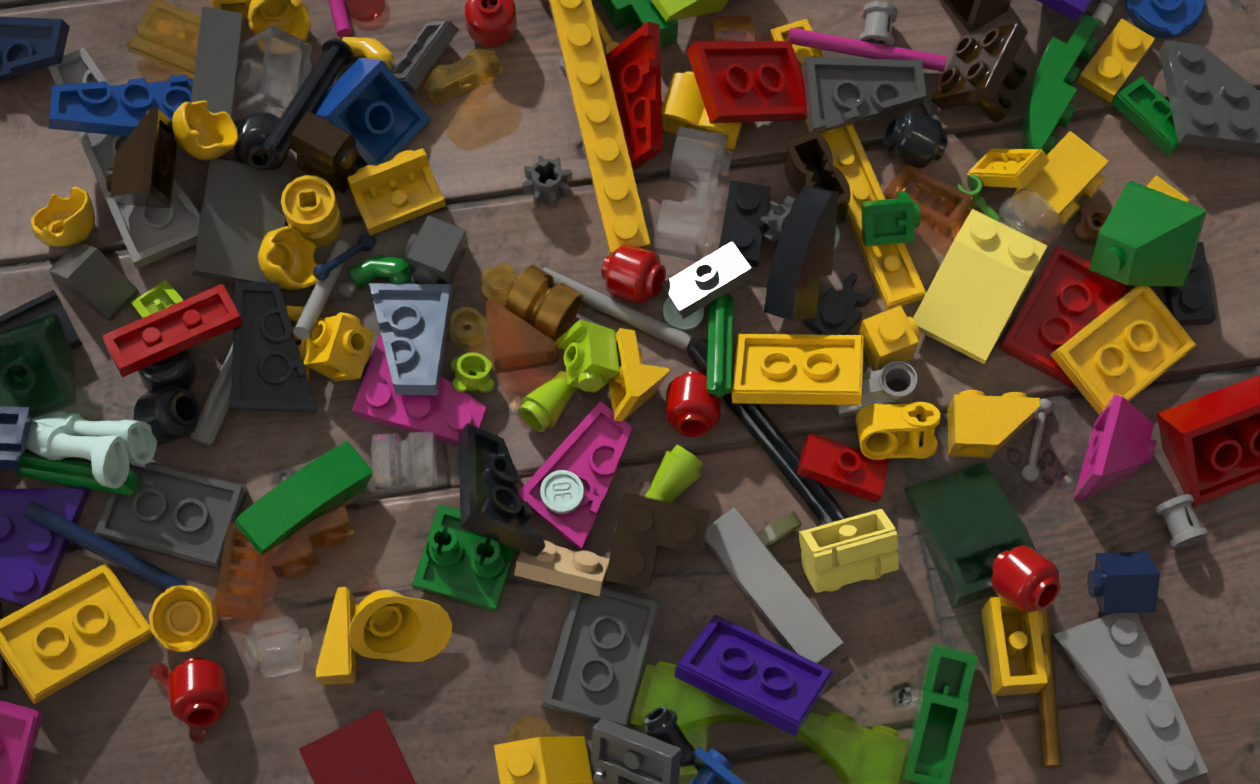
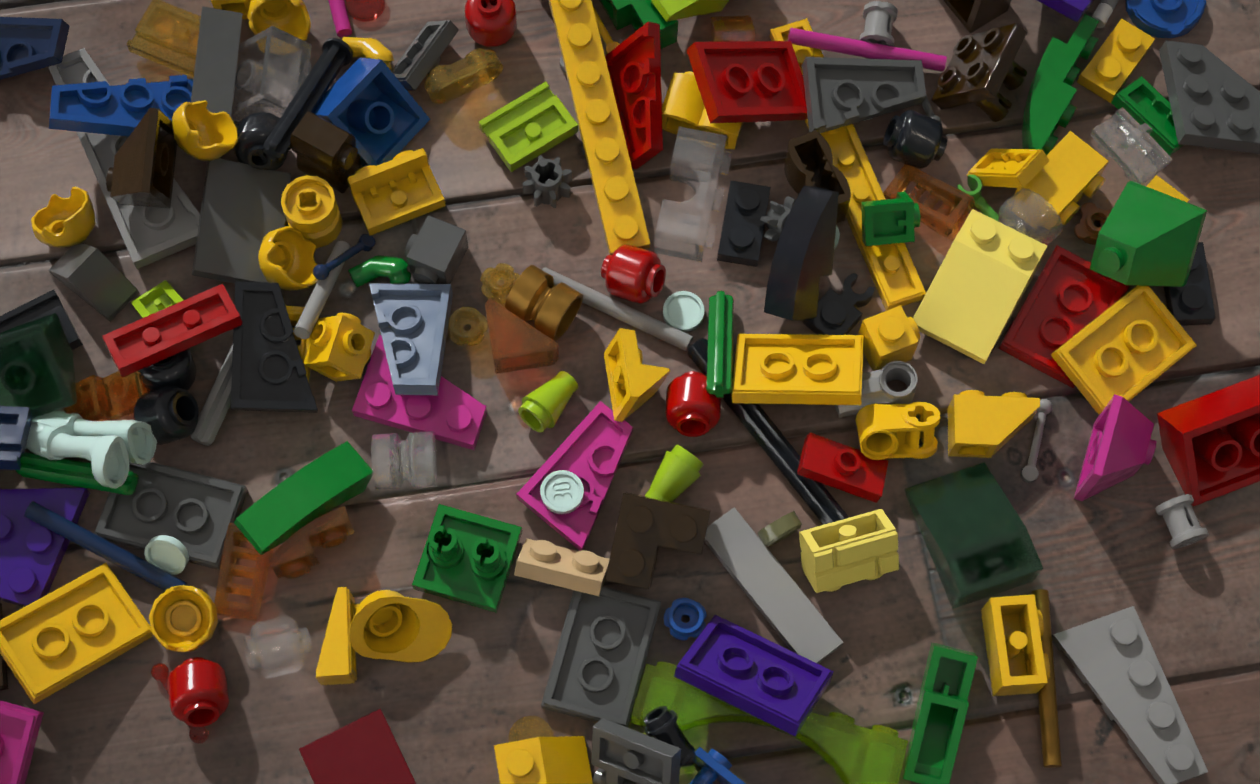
(107, 397): none -> clear orange slope
(167, 554): none -> light aqua piece
(470, 365): lime plate -> none
(489, 492): black wing -> none
(528, 126): none -> lime plate
(589, 355): lime brick -> none
(680, 608): none -> blue plate
(707, 280): plate -> none
(1025, 579): red head -> none
(1124, 582): dark blue brick -> none
(1131, 146): none -> clear hips

